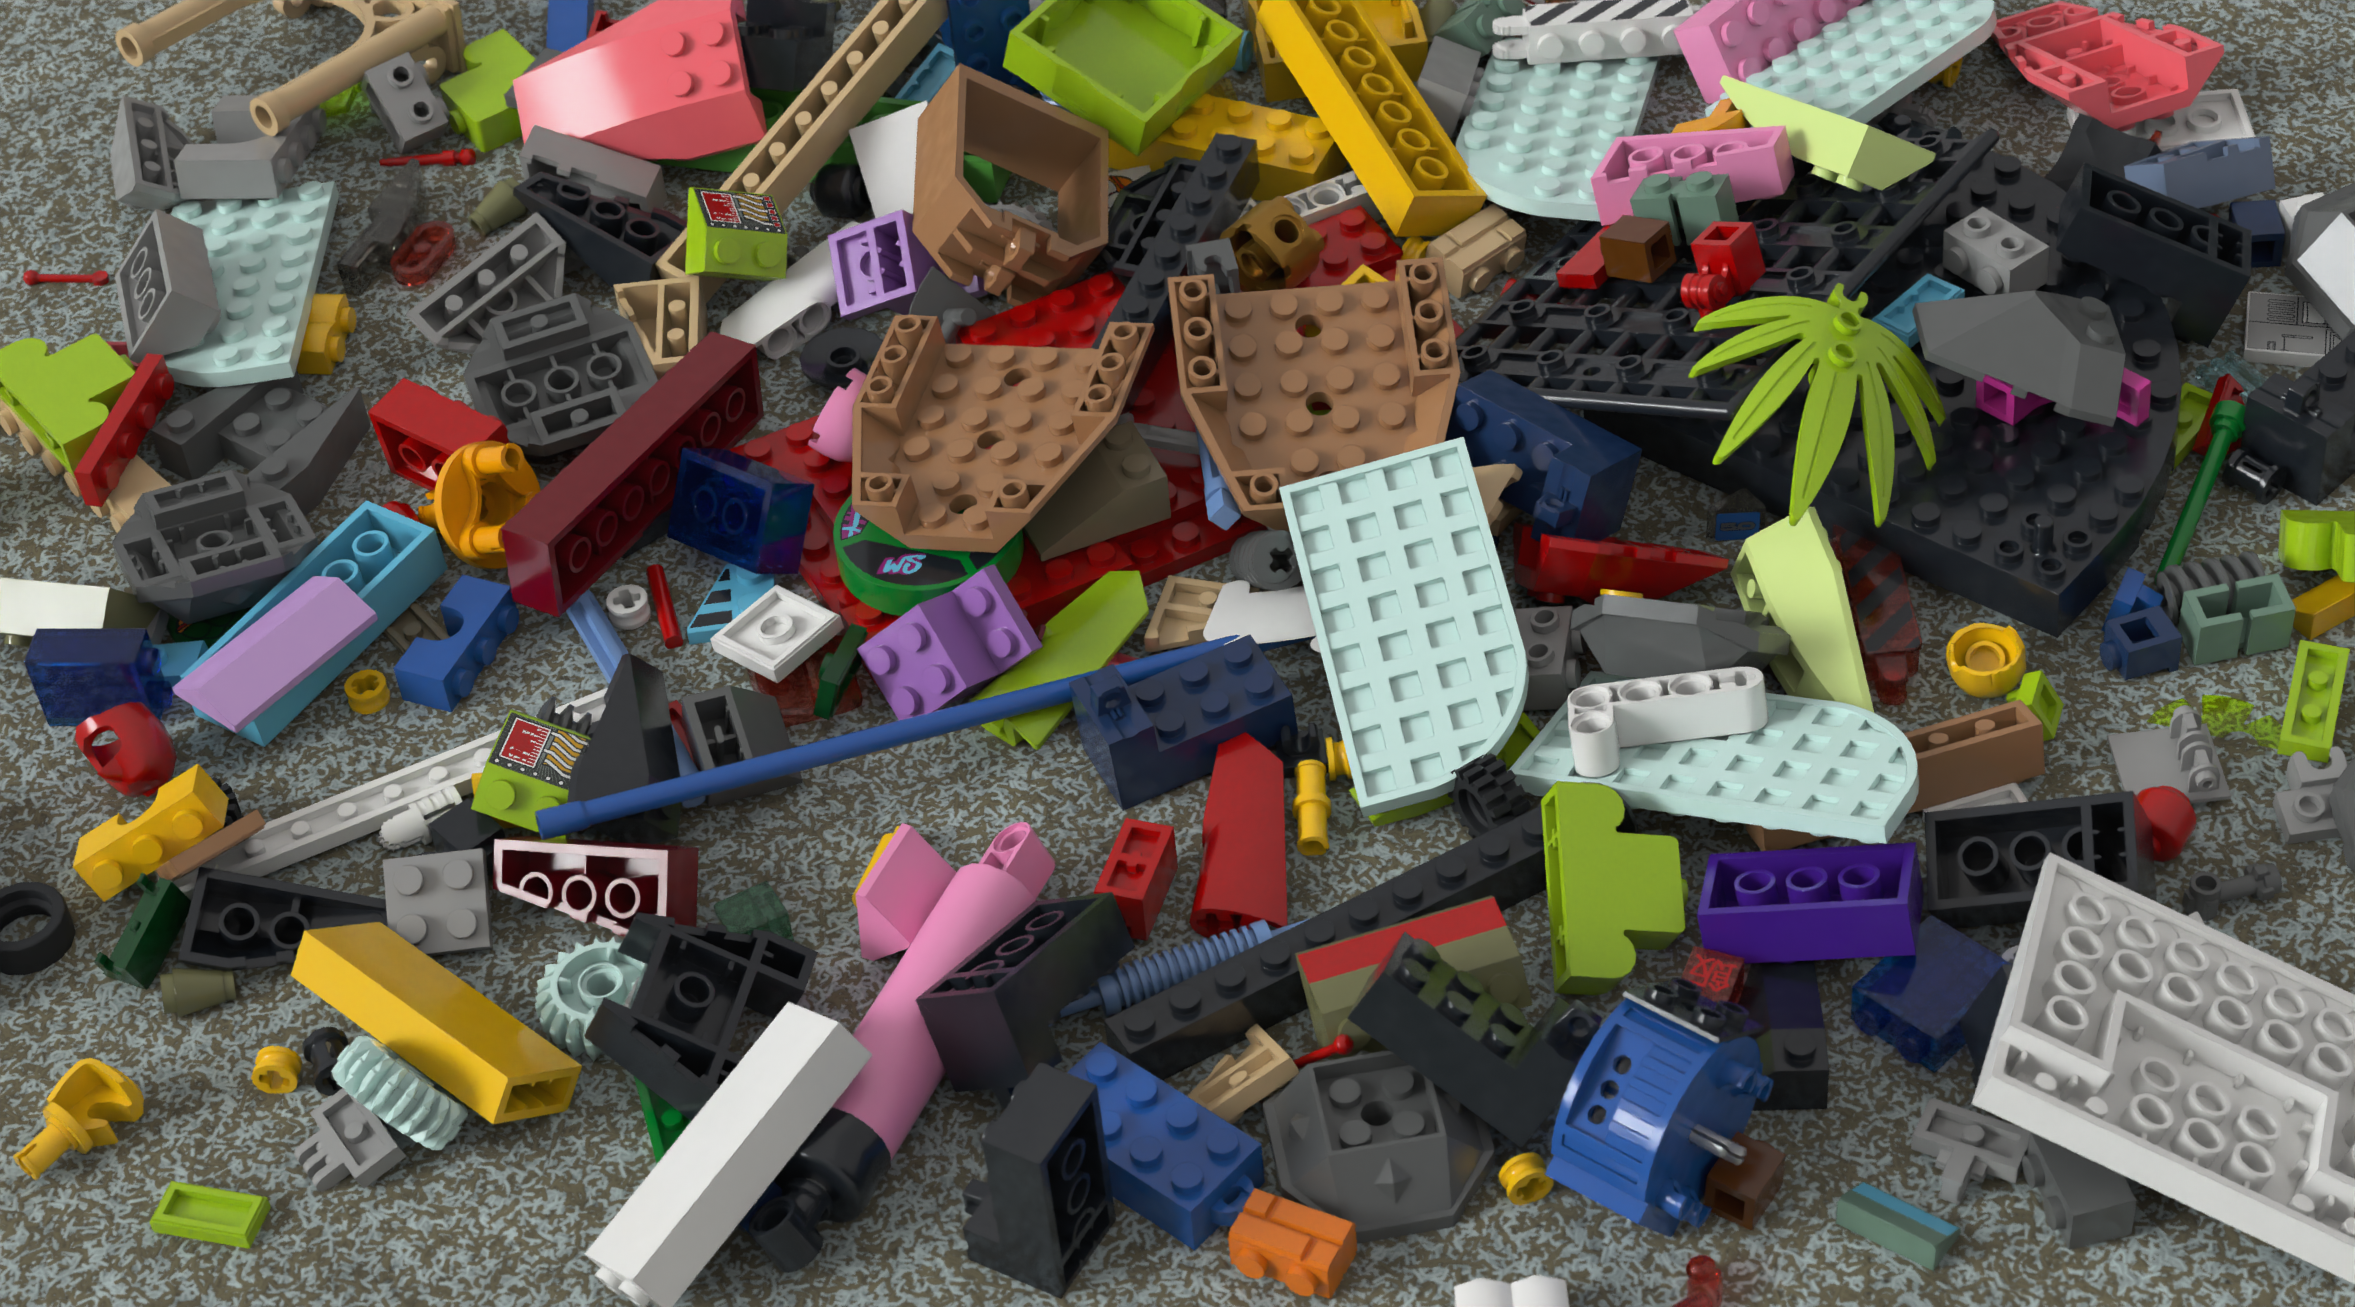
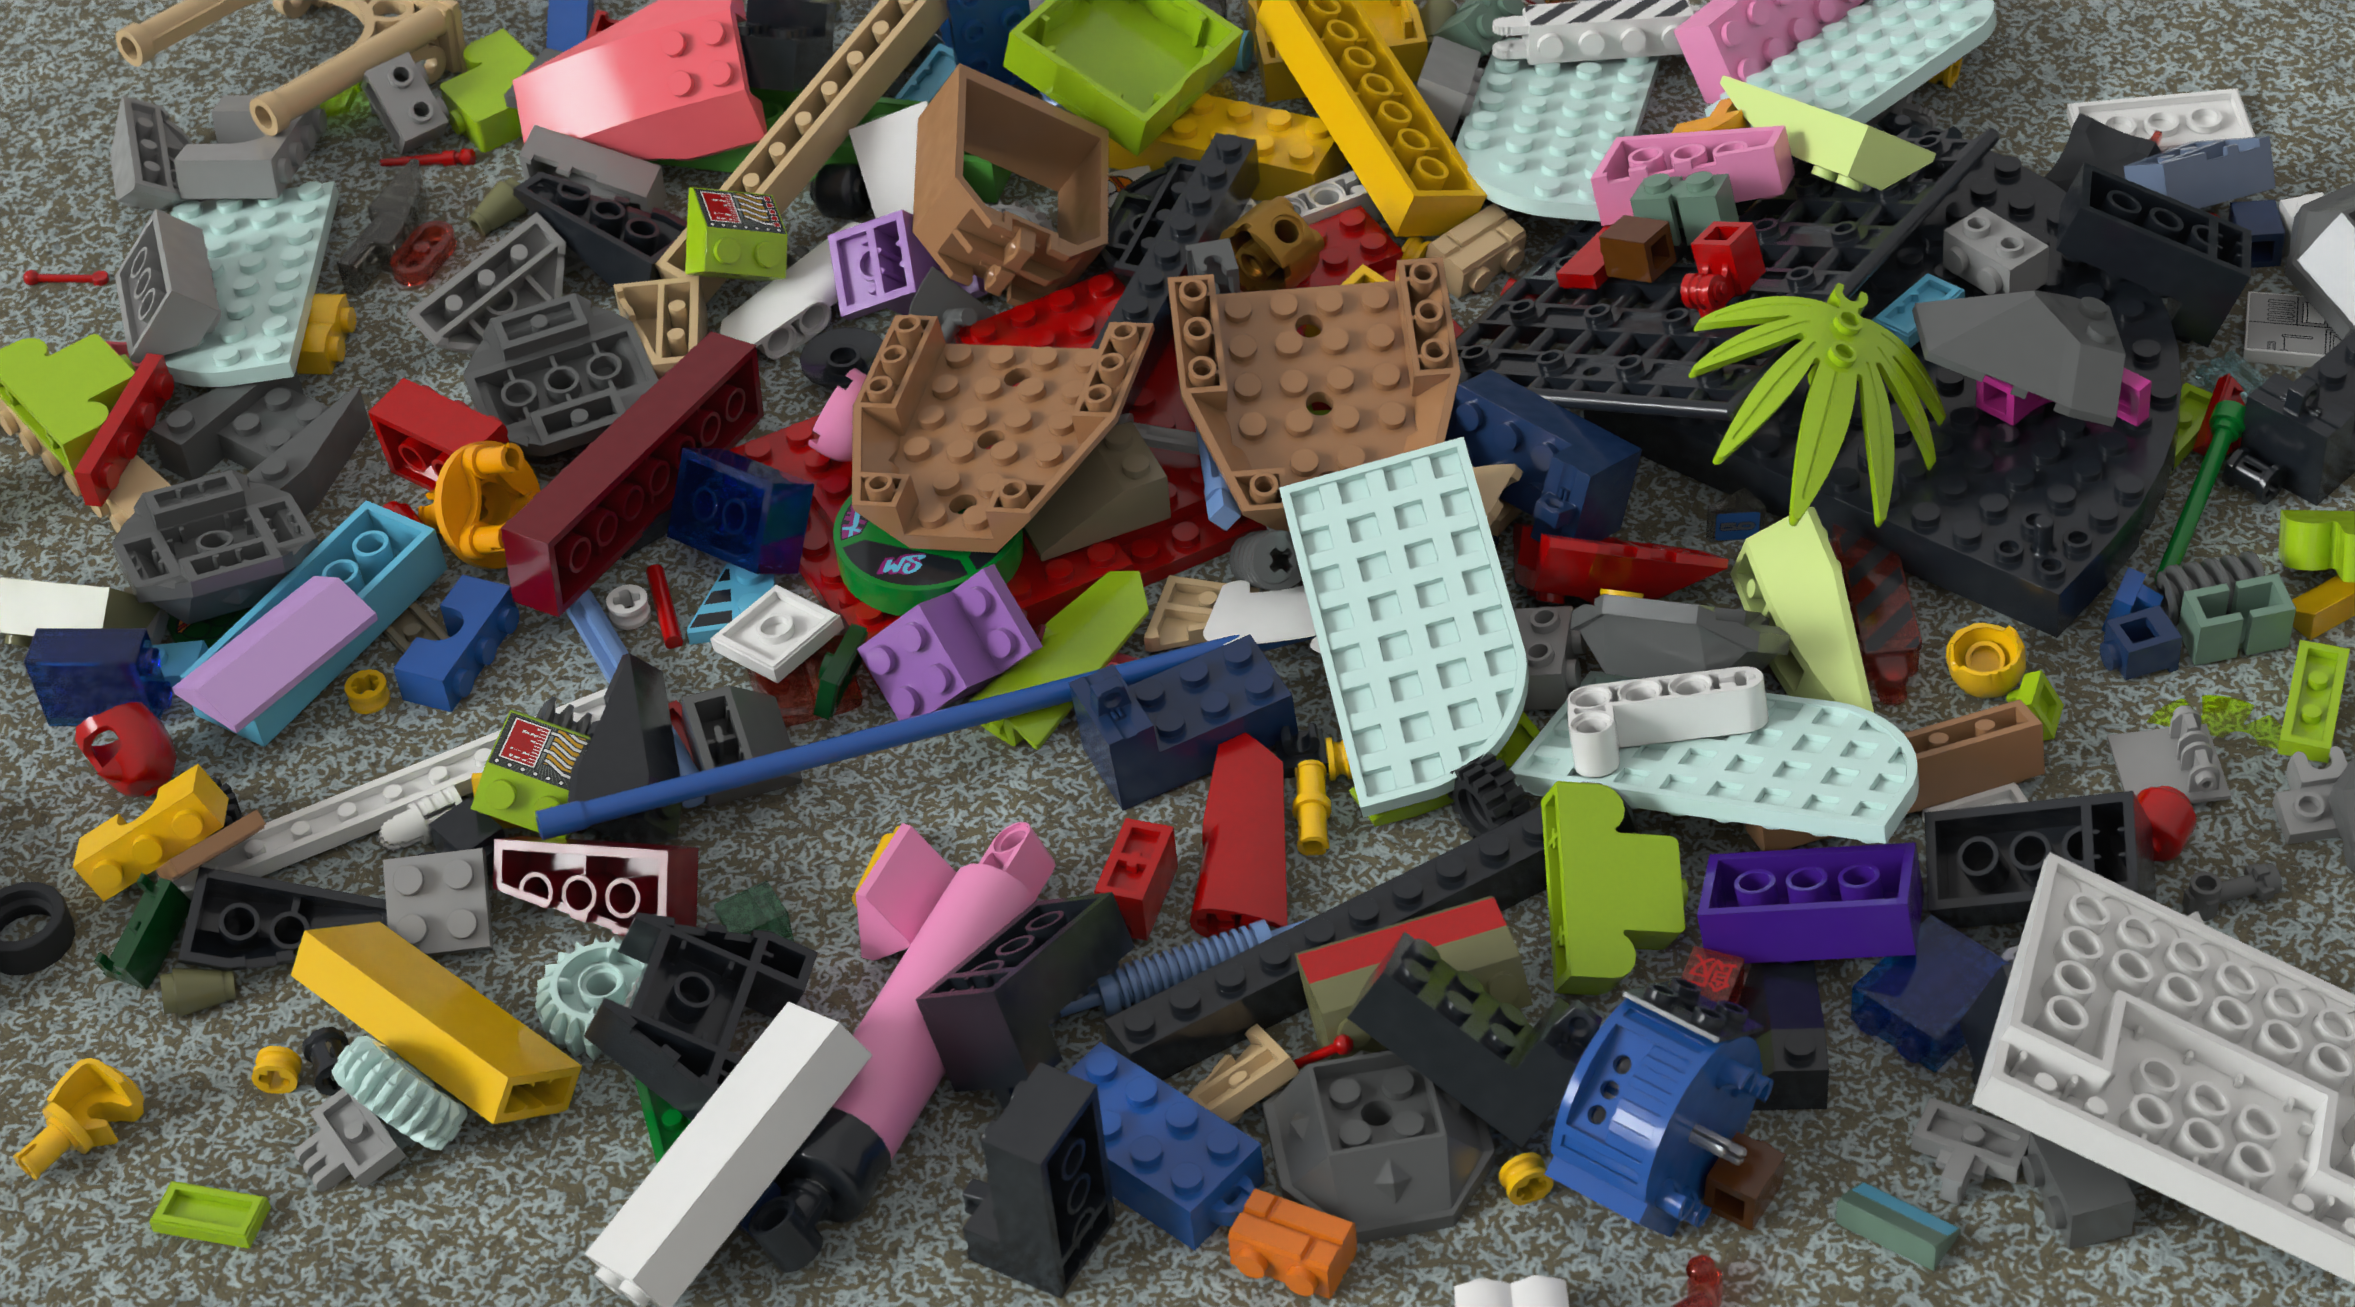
(2108, 65): coral wedge -> none

